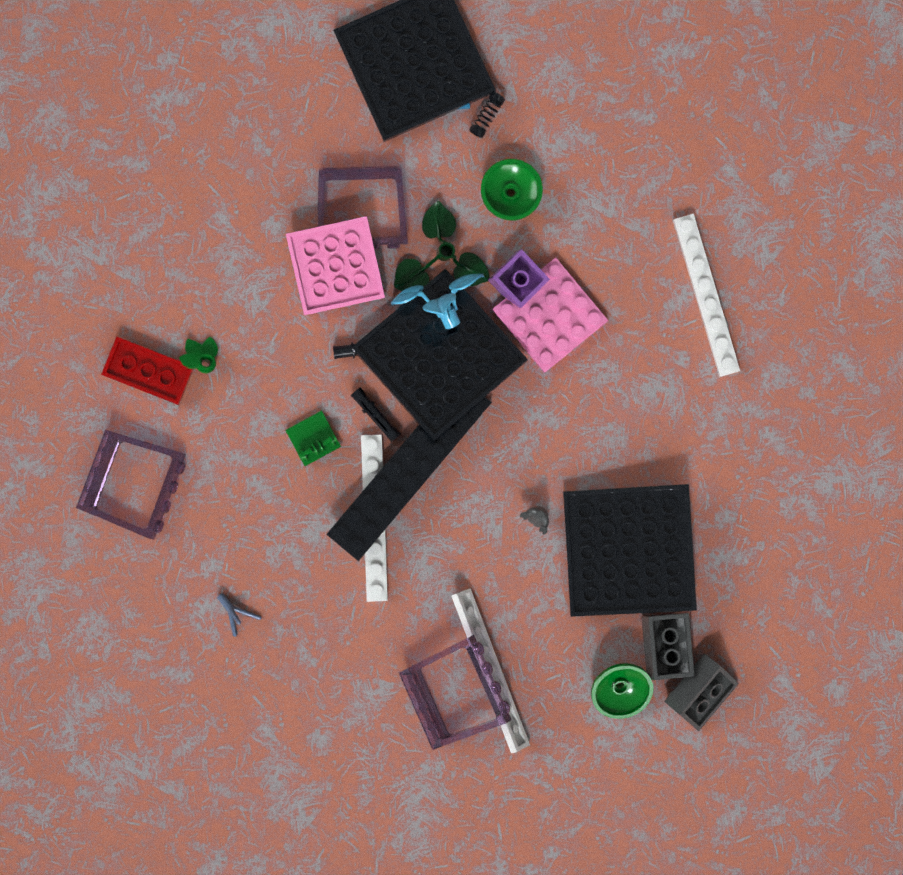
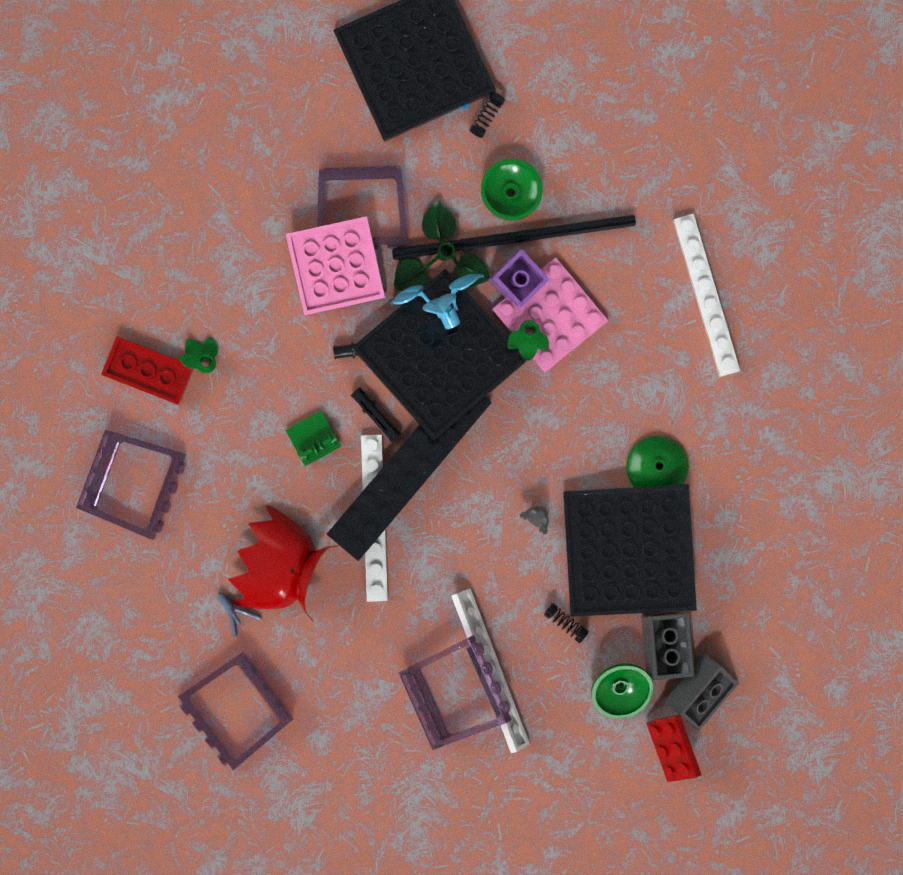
(262, 689): none -> clear purple windscreen
(280, 548): none -> red piece
(518, 236): none -> black axle
(528, 343): none -> green plate
(553, 609): none -> black piece
(647, 453): none -> green dish
(673, 748): none -> red plate

